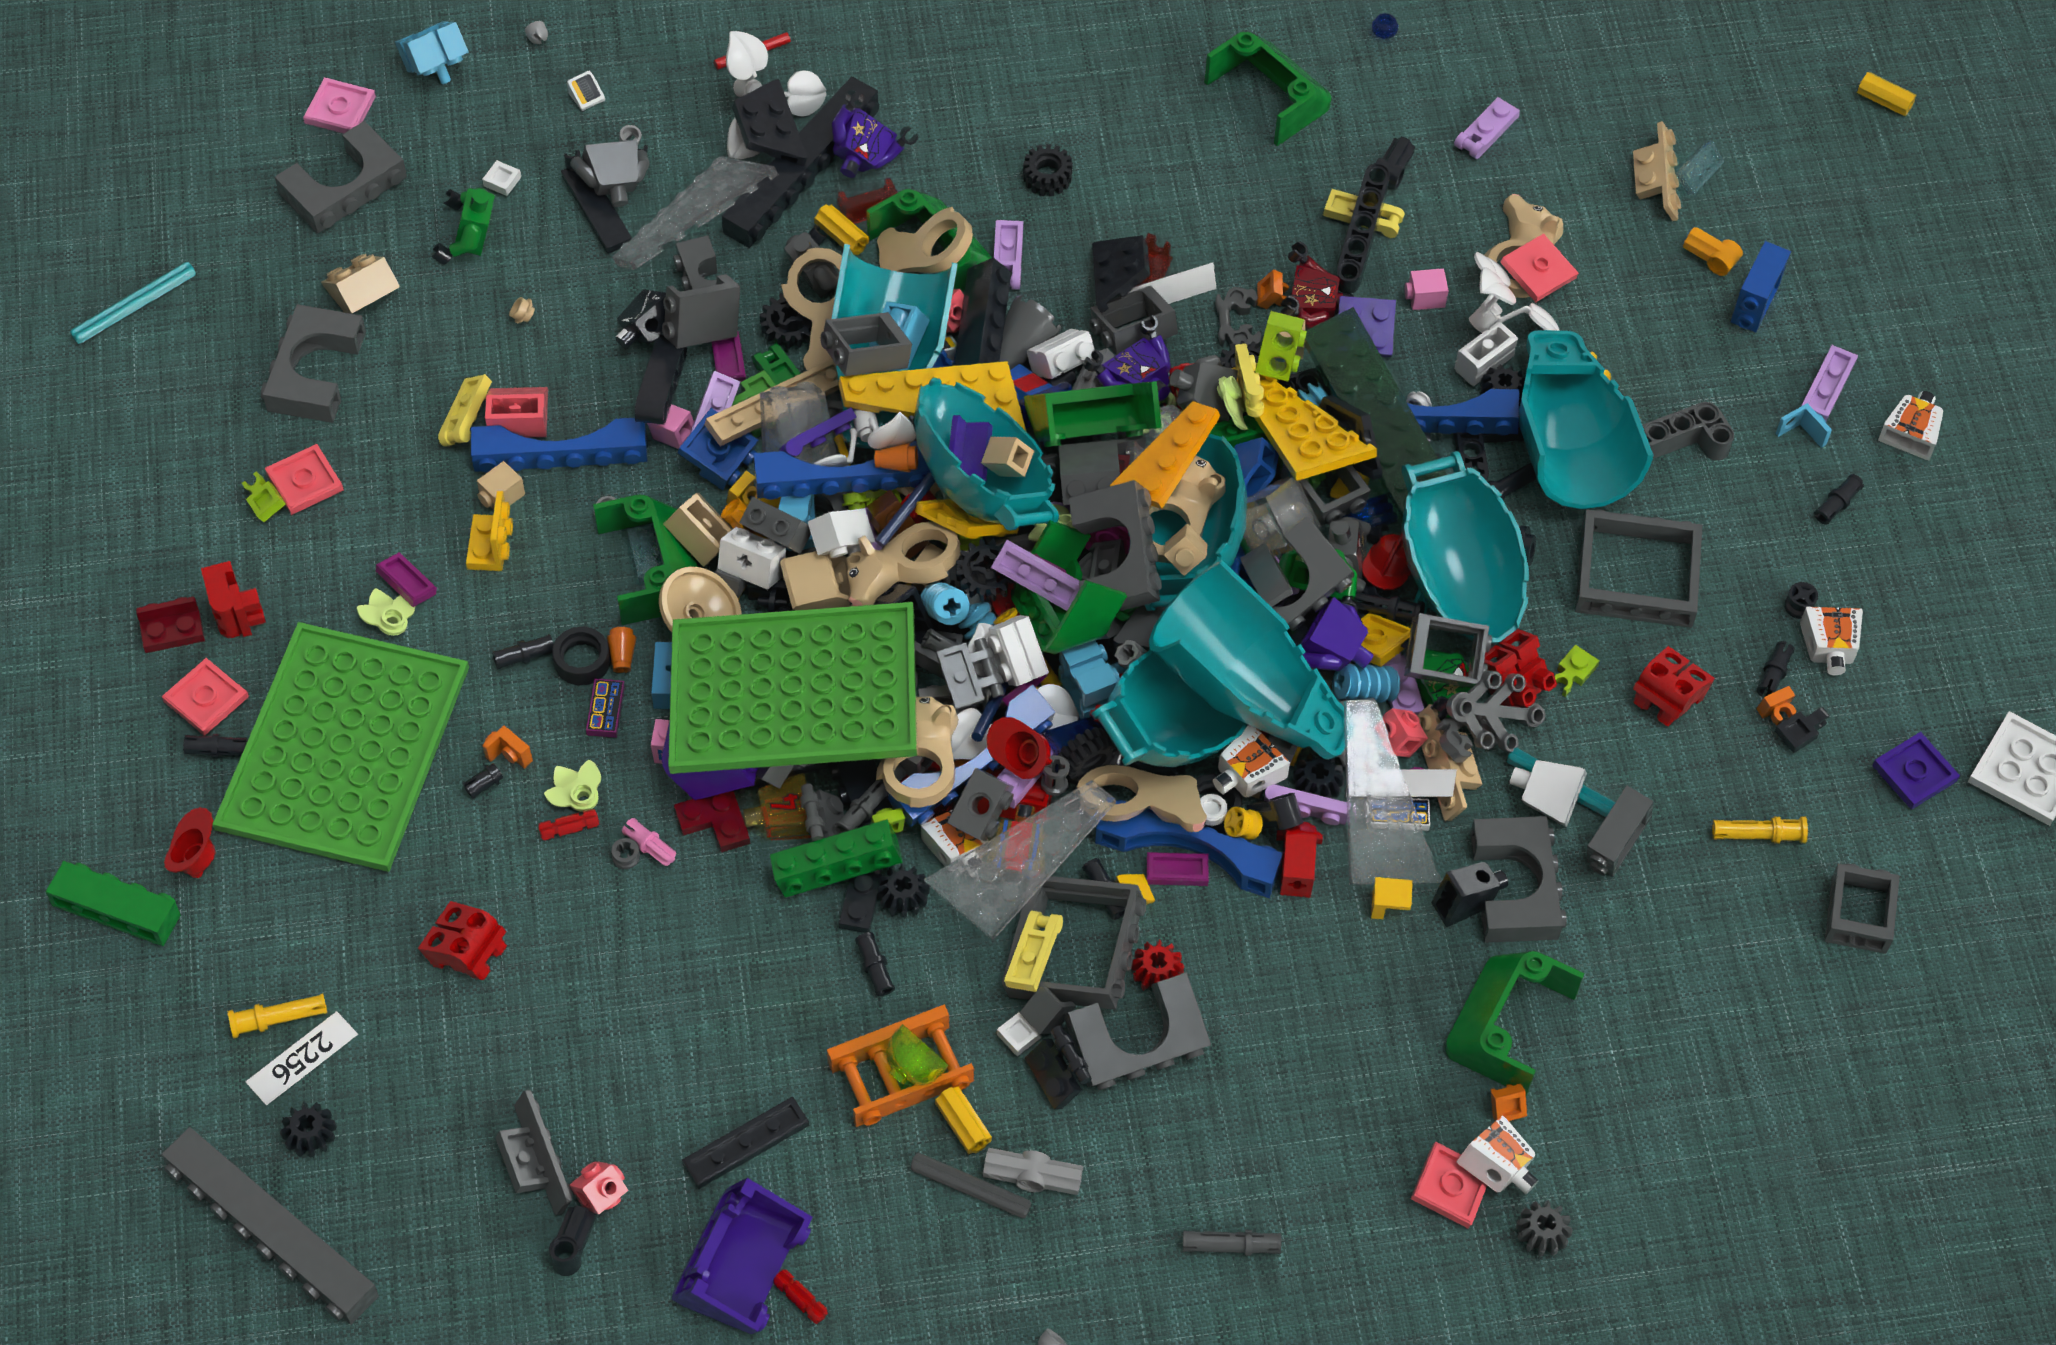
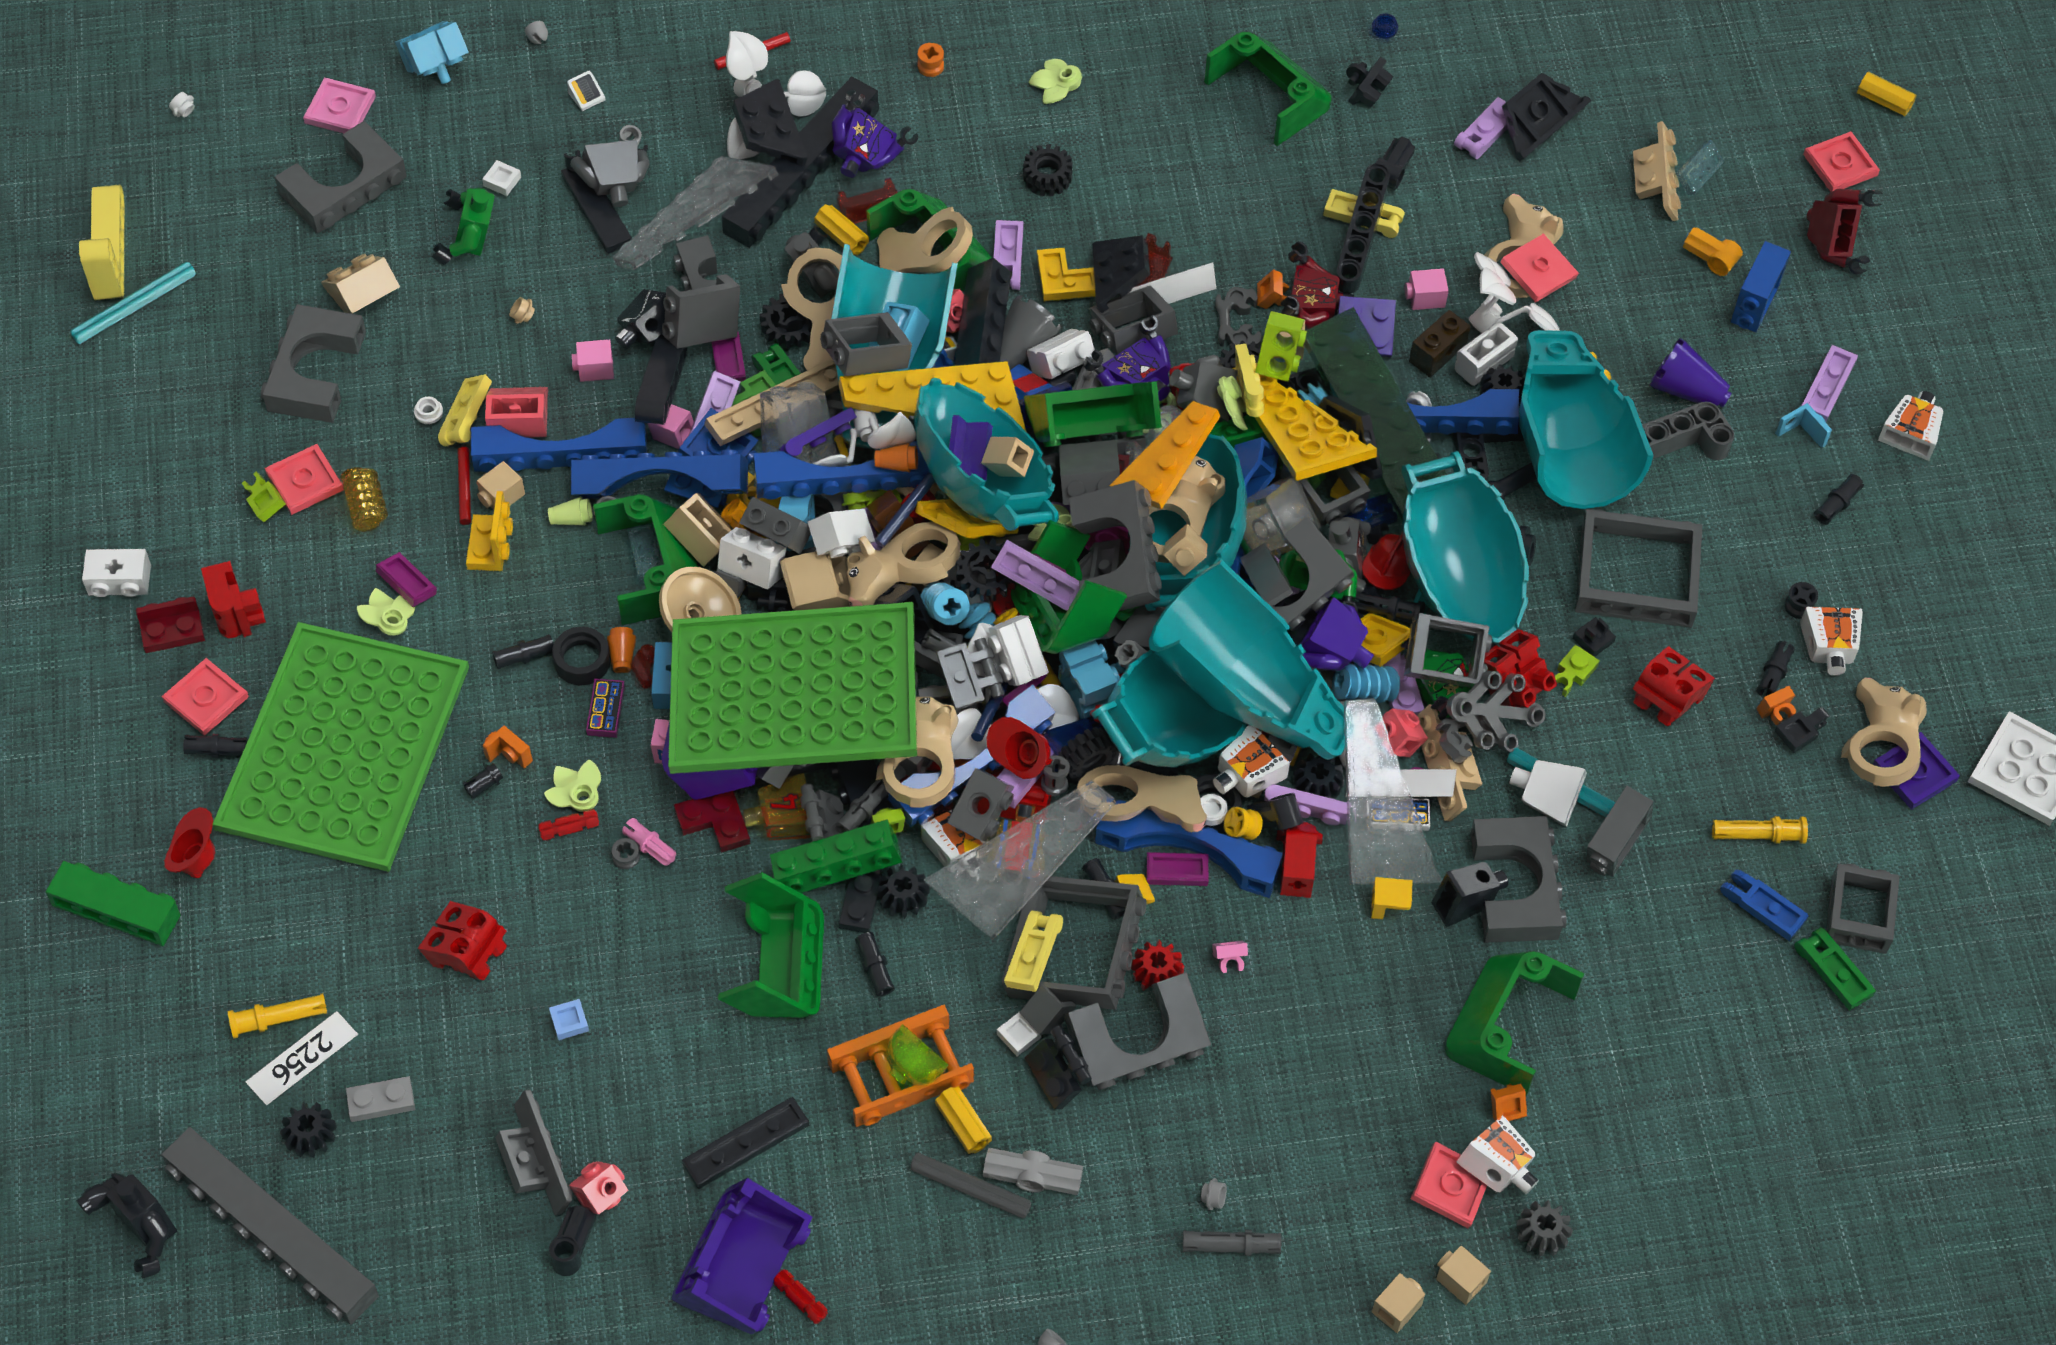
(104, 253): none -> light yellow beam
(116, 572): none -> white brick
(138, 1211): none -> black torso
(182, 104): none -> white plate
(364, 498): none -> clear yellow piece
(380, 1099): none -> light grey plate
(428, 404): none -> white plate
(464, 486): none -> red bar
(568, 1019): none -> light blue plate
(571, 512): none -> yellowish green cone
(593, 360): none -> bright pink brick
(602, 477): none -> blue arch
(641, 665): none -> clear red arm
(687, 487): none -> blue hinge
(789, 950): none -> green windscreen
(933, 66): none -> orange wheel
(1056, 80): none -> yellowish green plate
(1058, 281): none -> yellow plate
(1214, 1194): none -> light grey plate
(1229, 951): none -> bright pink tile
(1359, 75): none -> black hips
(1399, 1302): none -> tan brick
(1439, 343): none -> dark brown brick
(1462, 1274): none -> tan brick
(1539, 112): none -> black wing
(1594, 636): none -> black tile
(1690, 377): none -> dark purple cone
(1765, 904): none -> blue hinge
(1835, 226): none -> dark red torso
(1835, 968): none -> green plate
(1841, 162): none -> coral plate
(1892, 718): none -> tan animal

